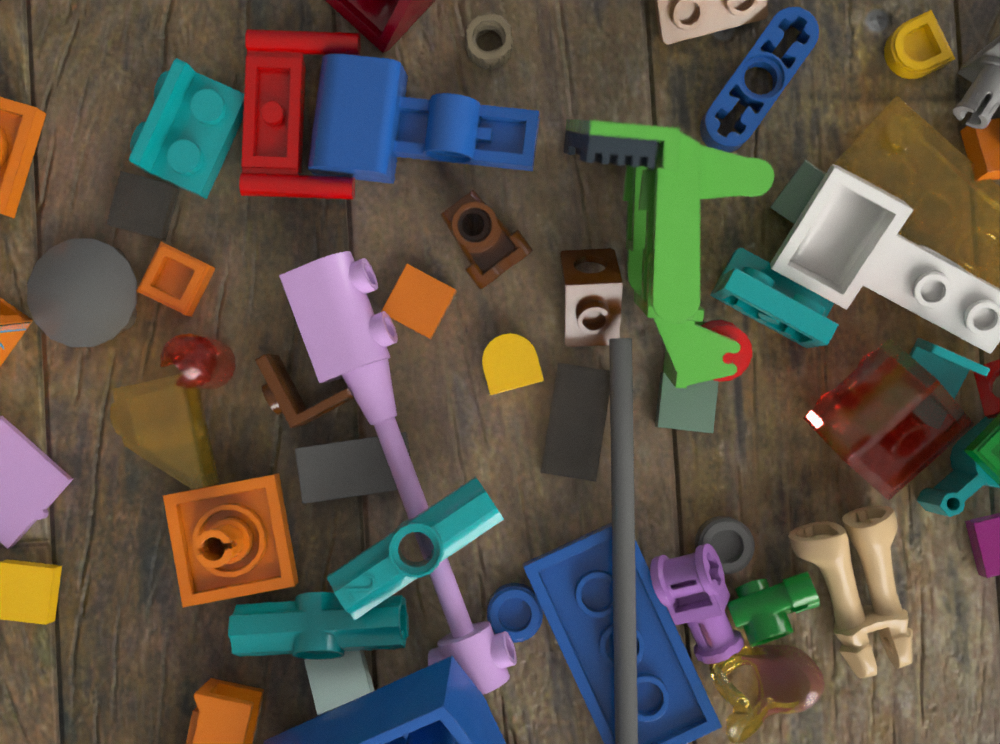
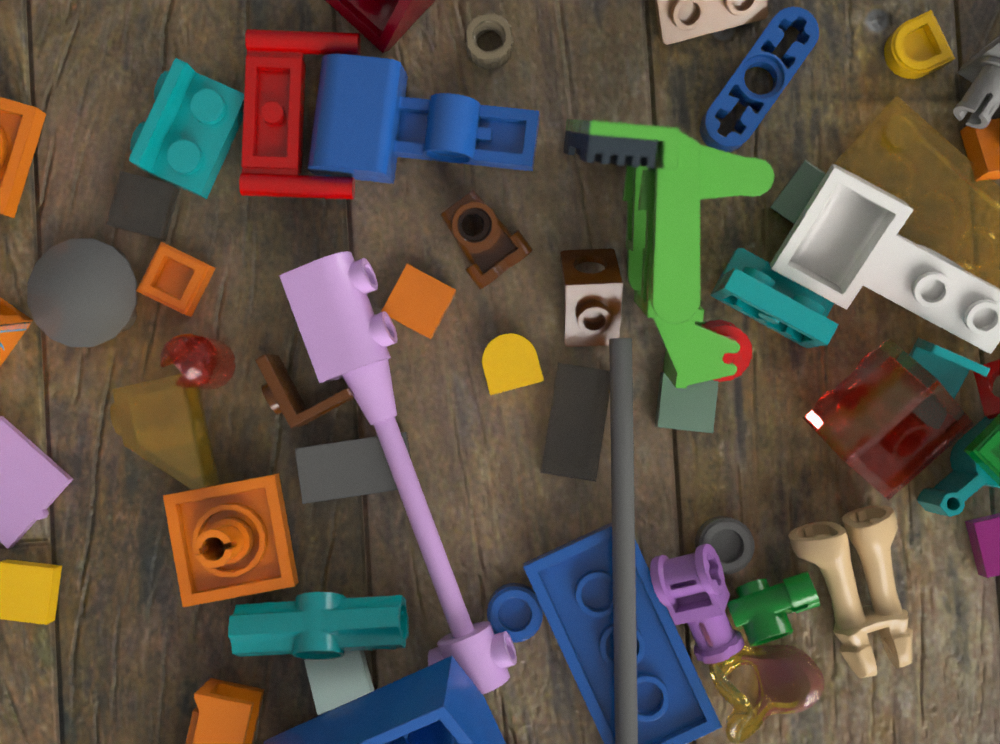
(383, 568): teal piece -> none

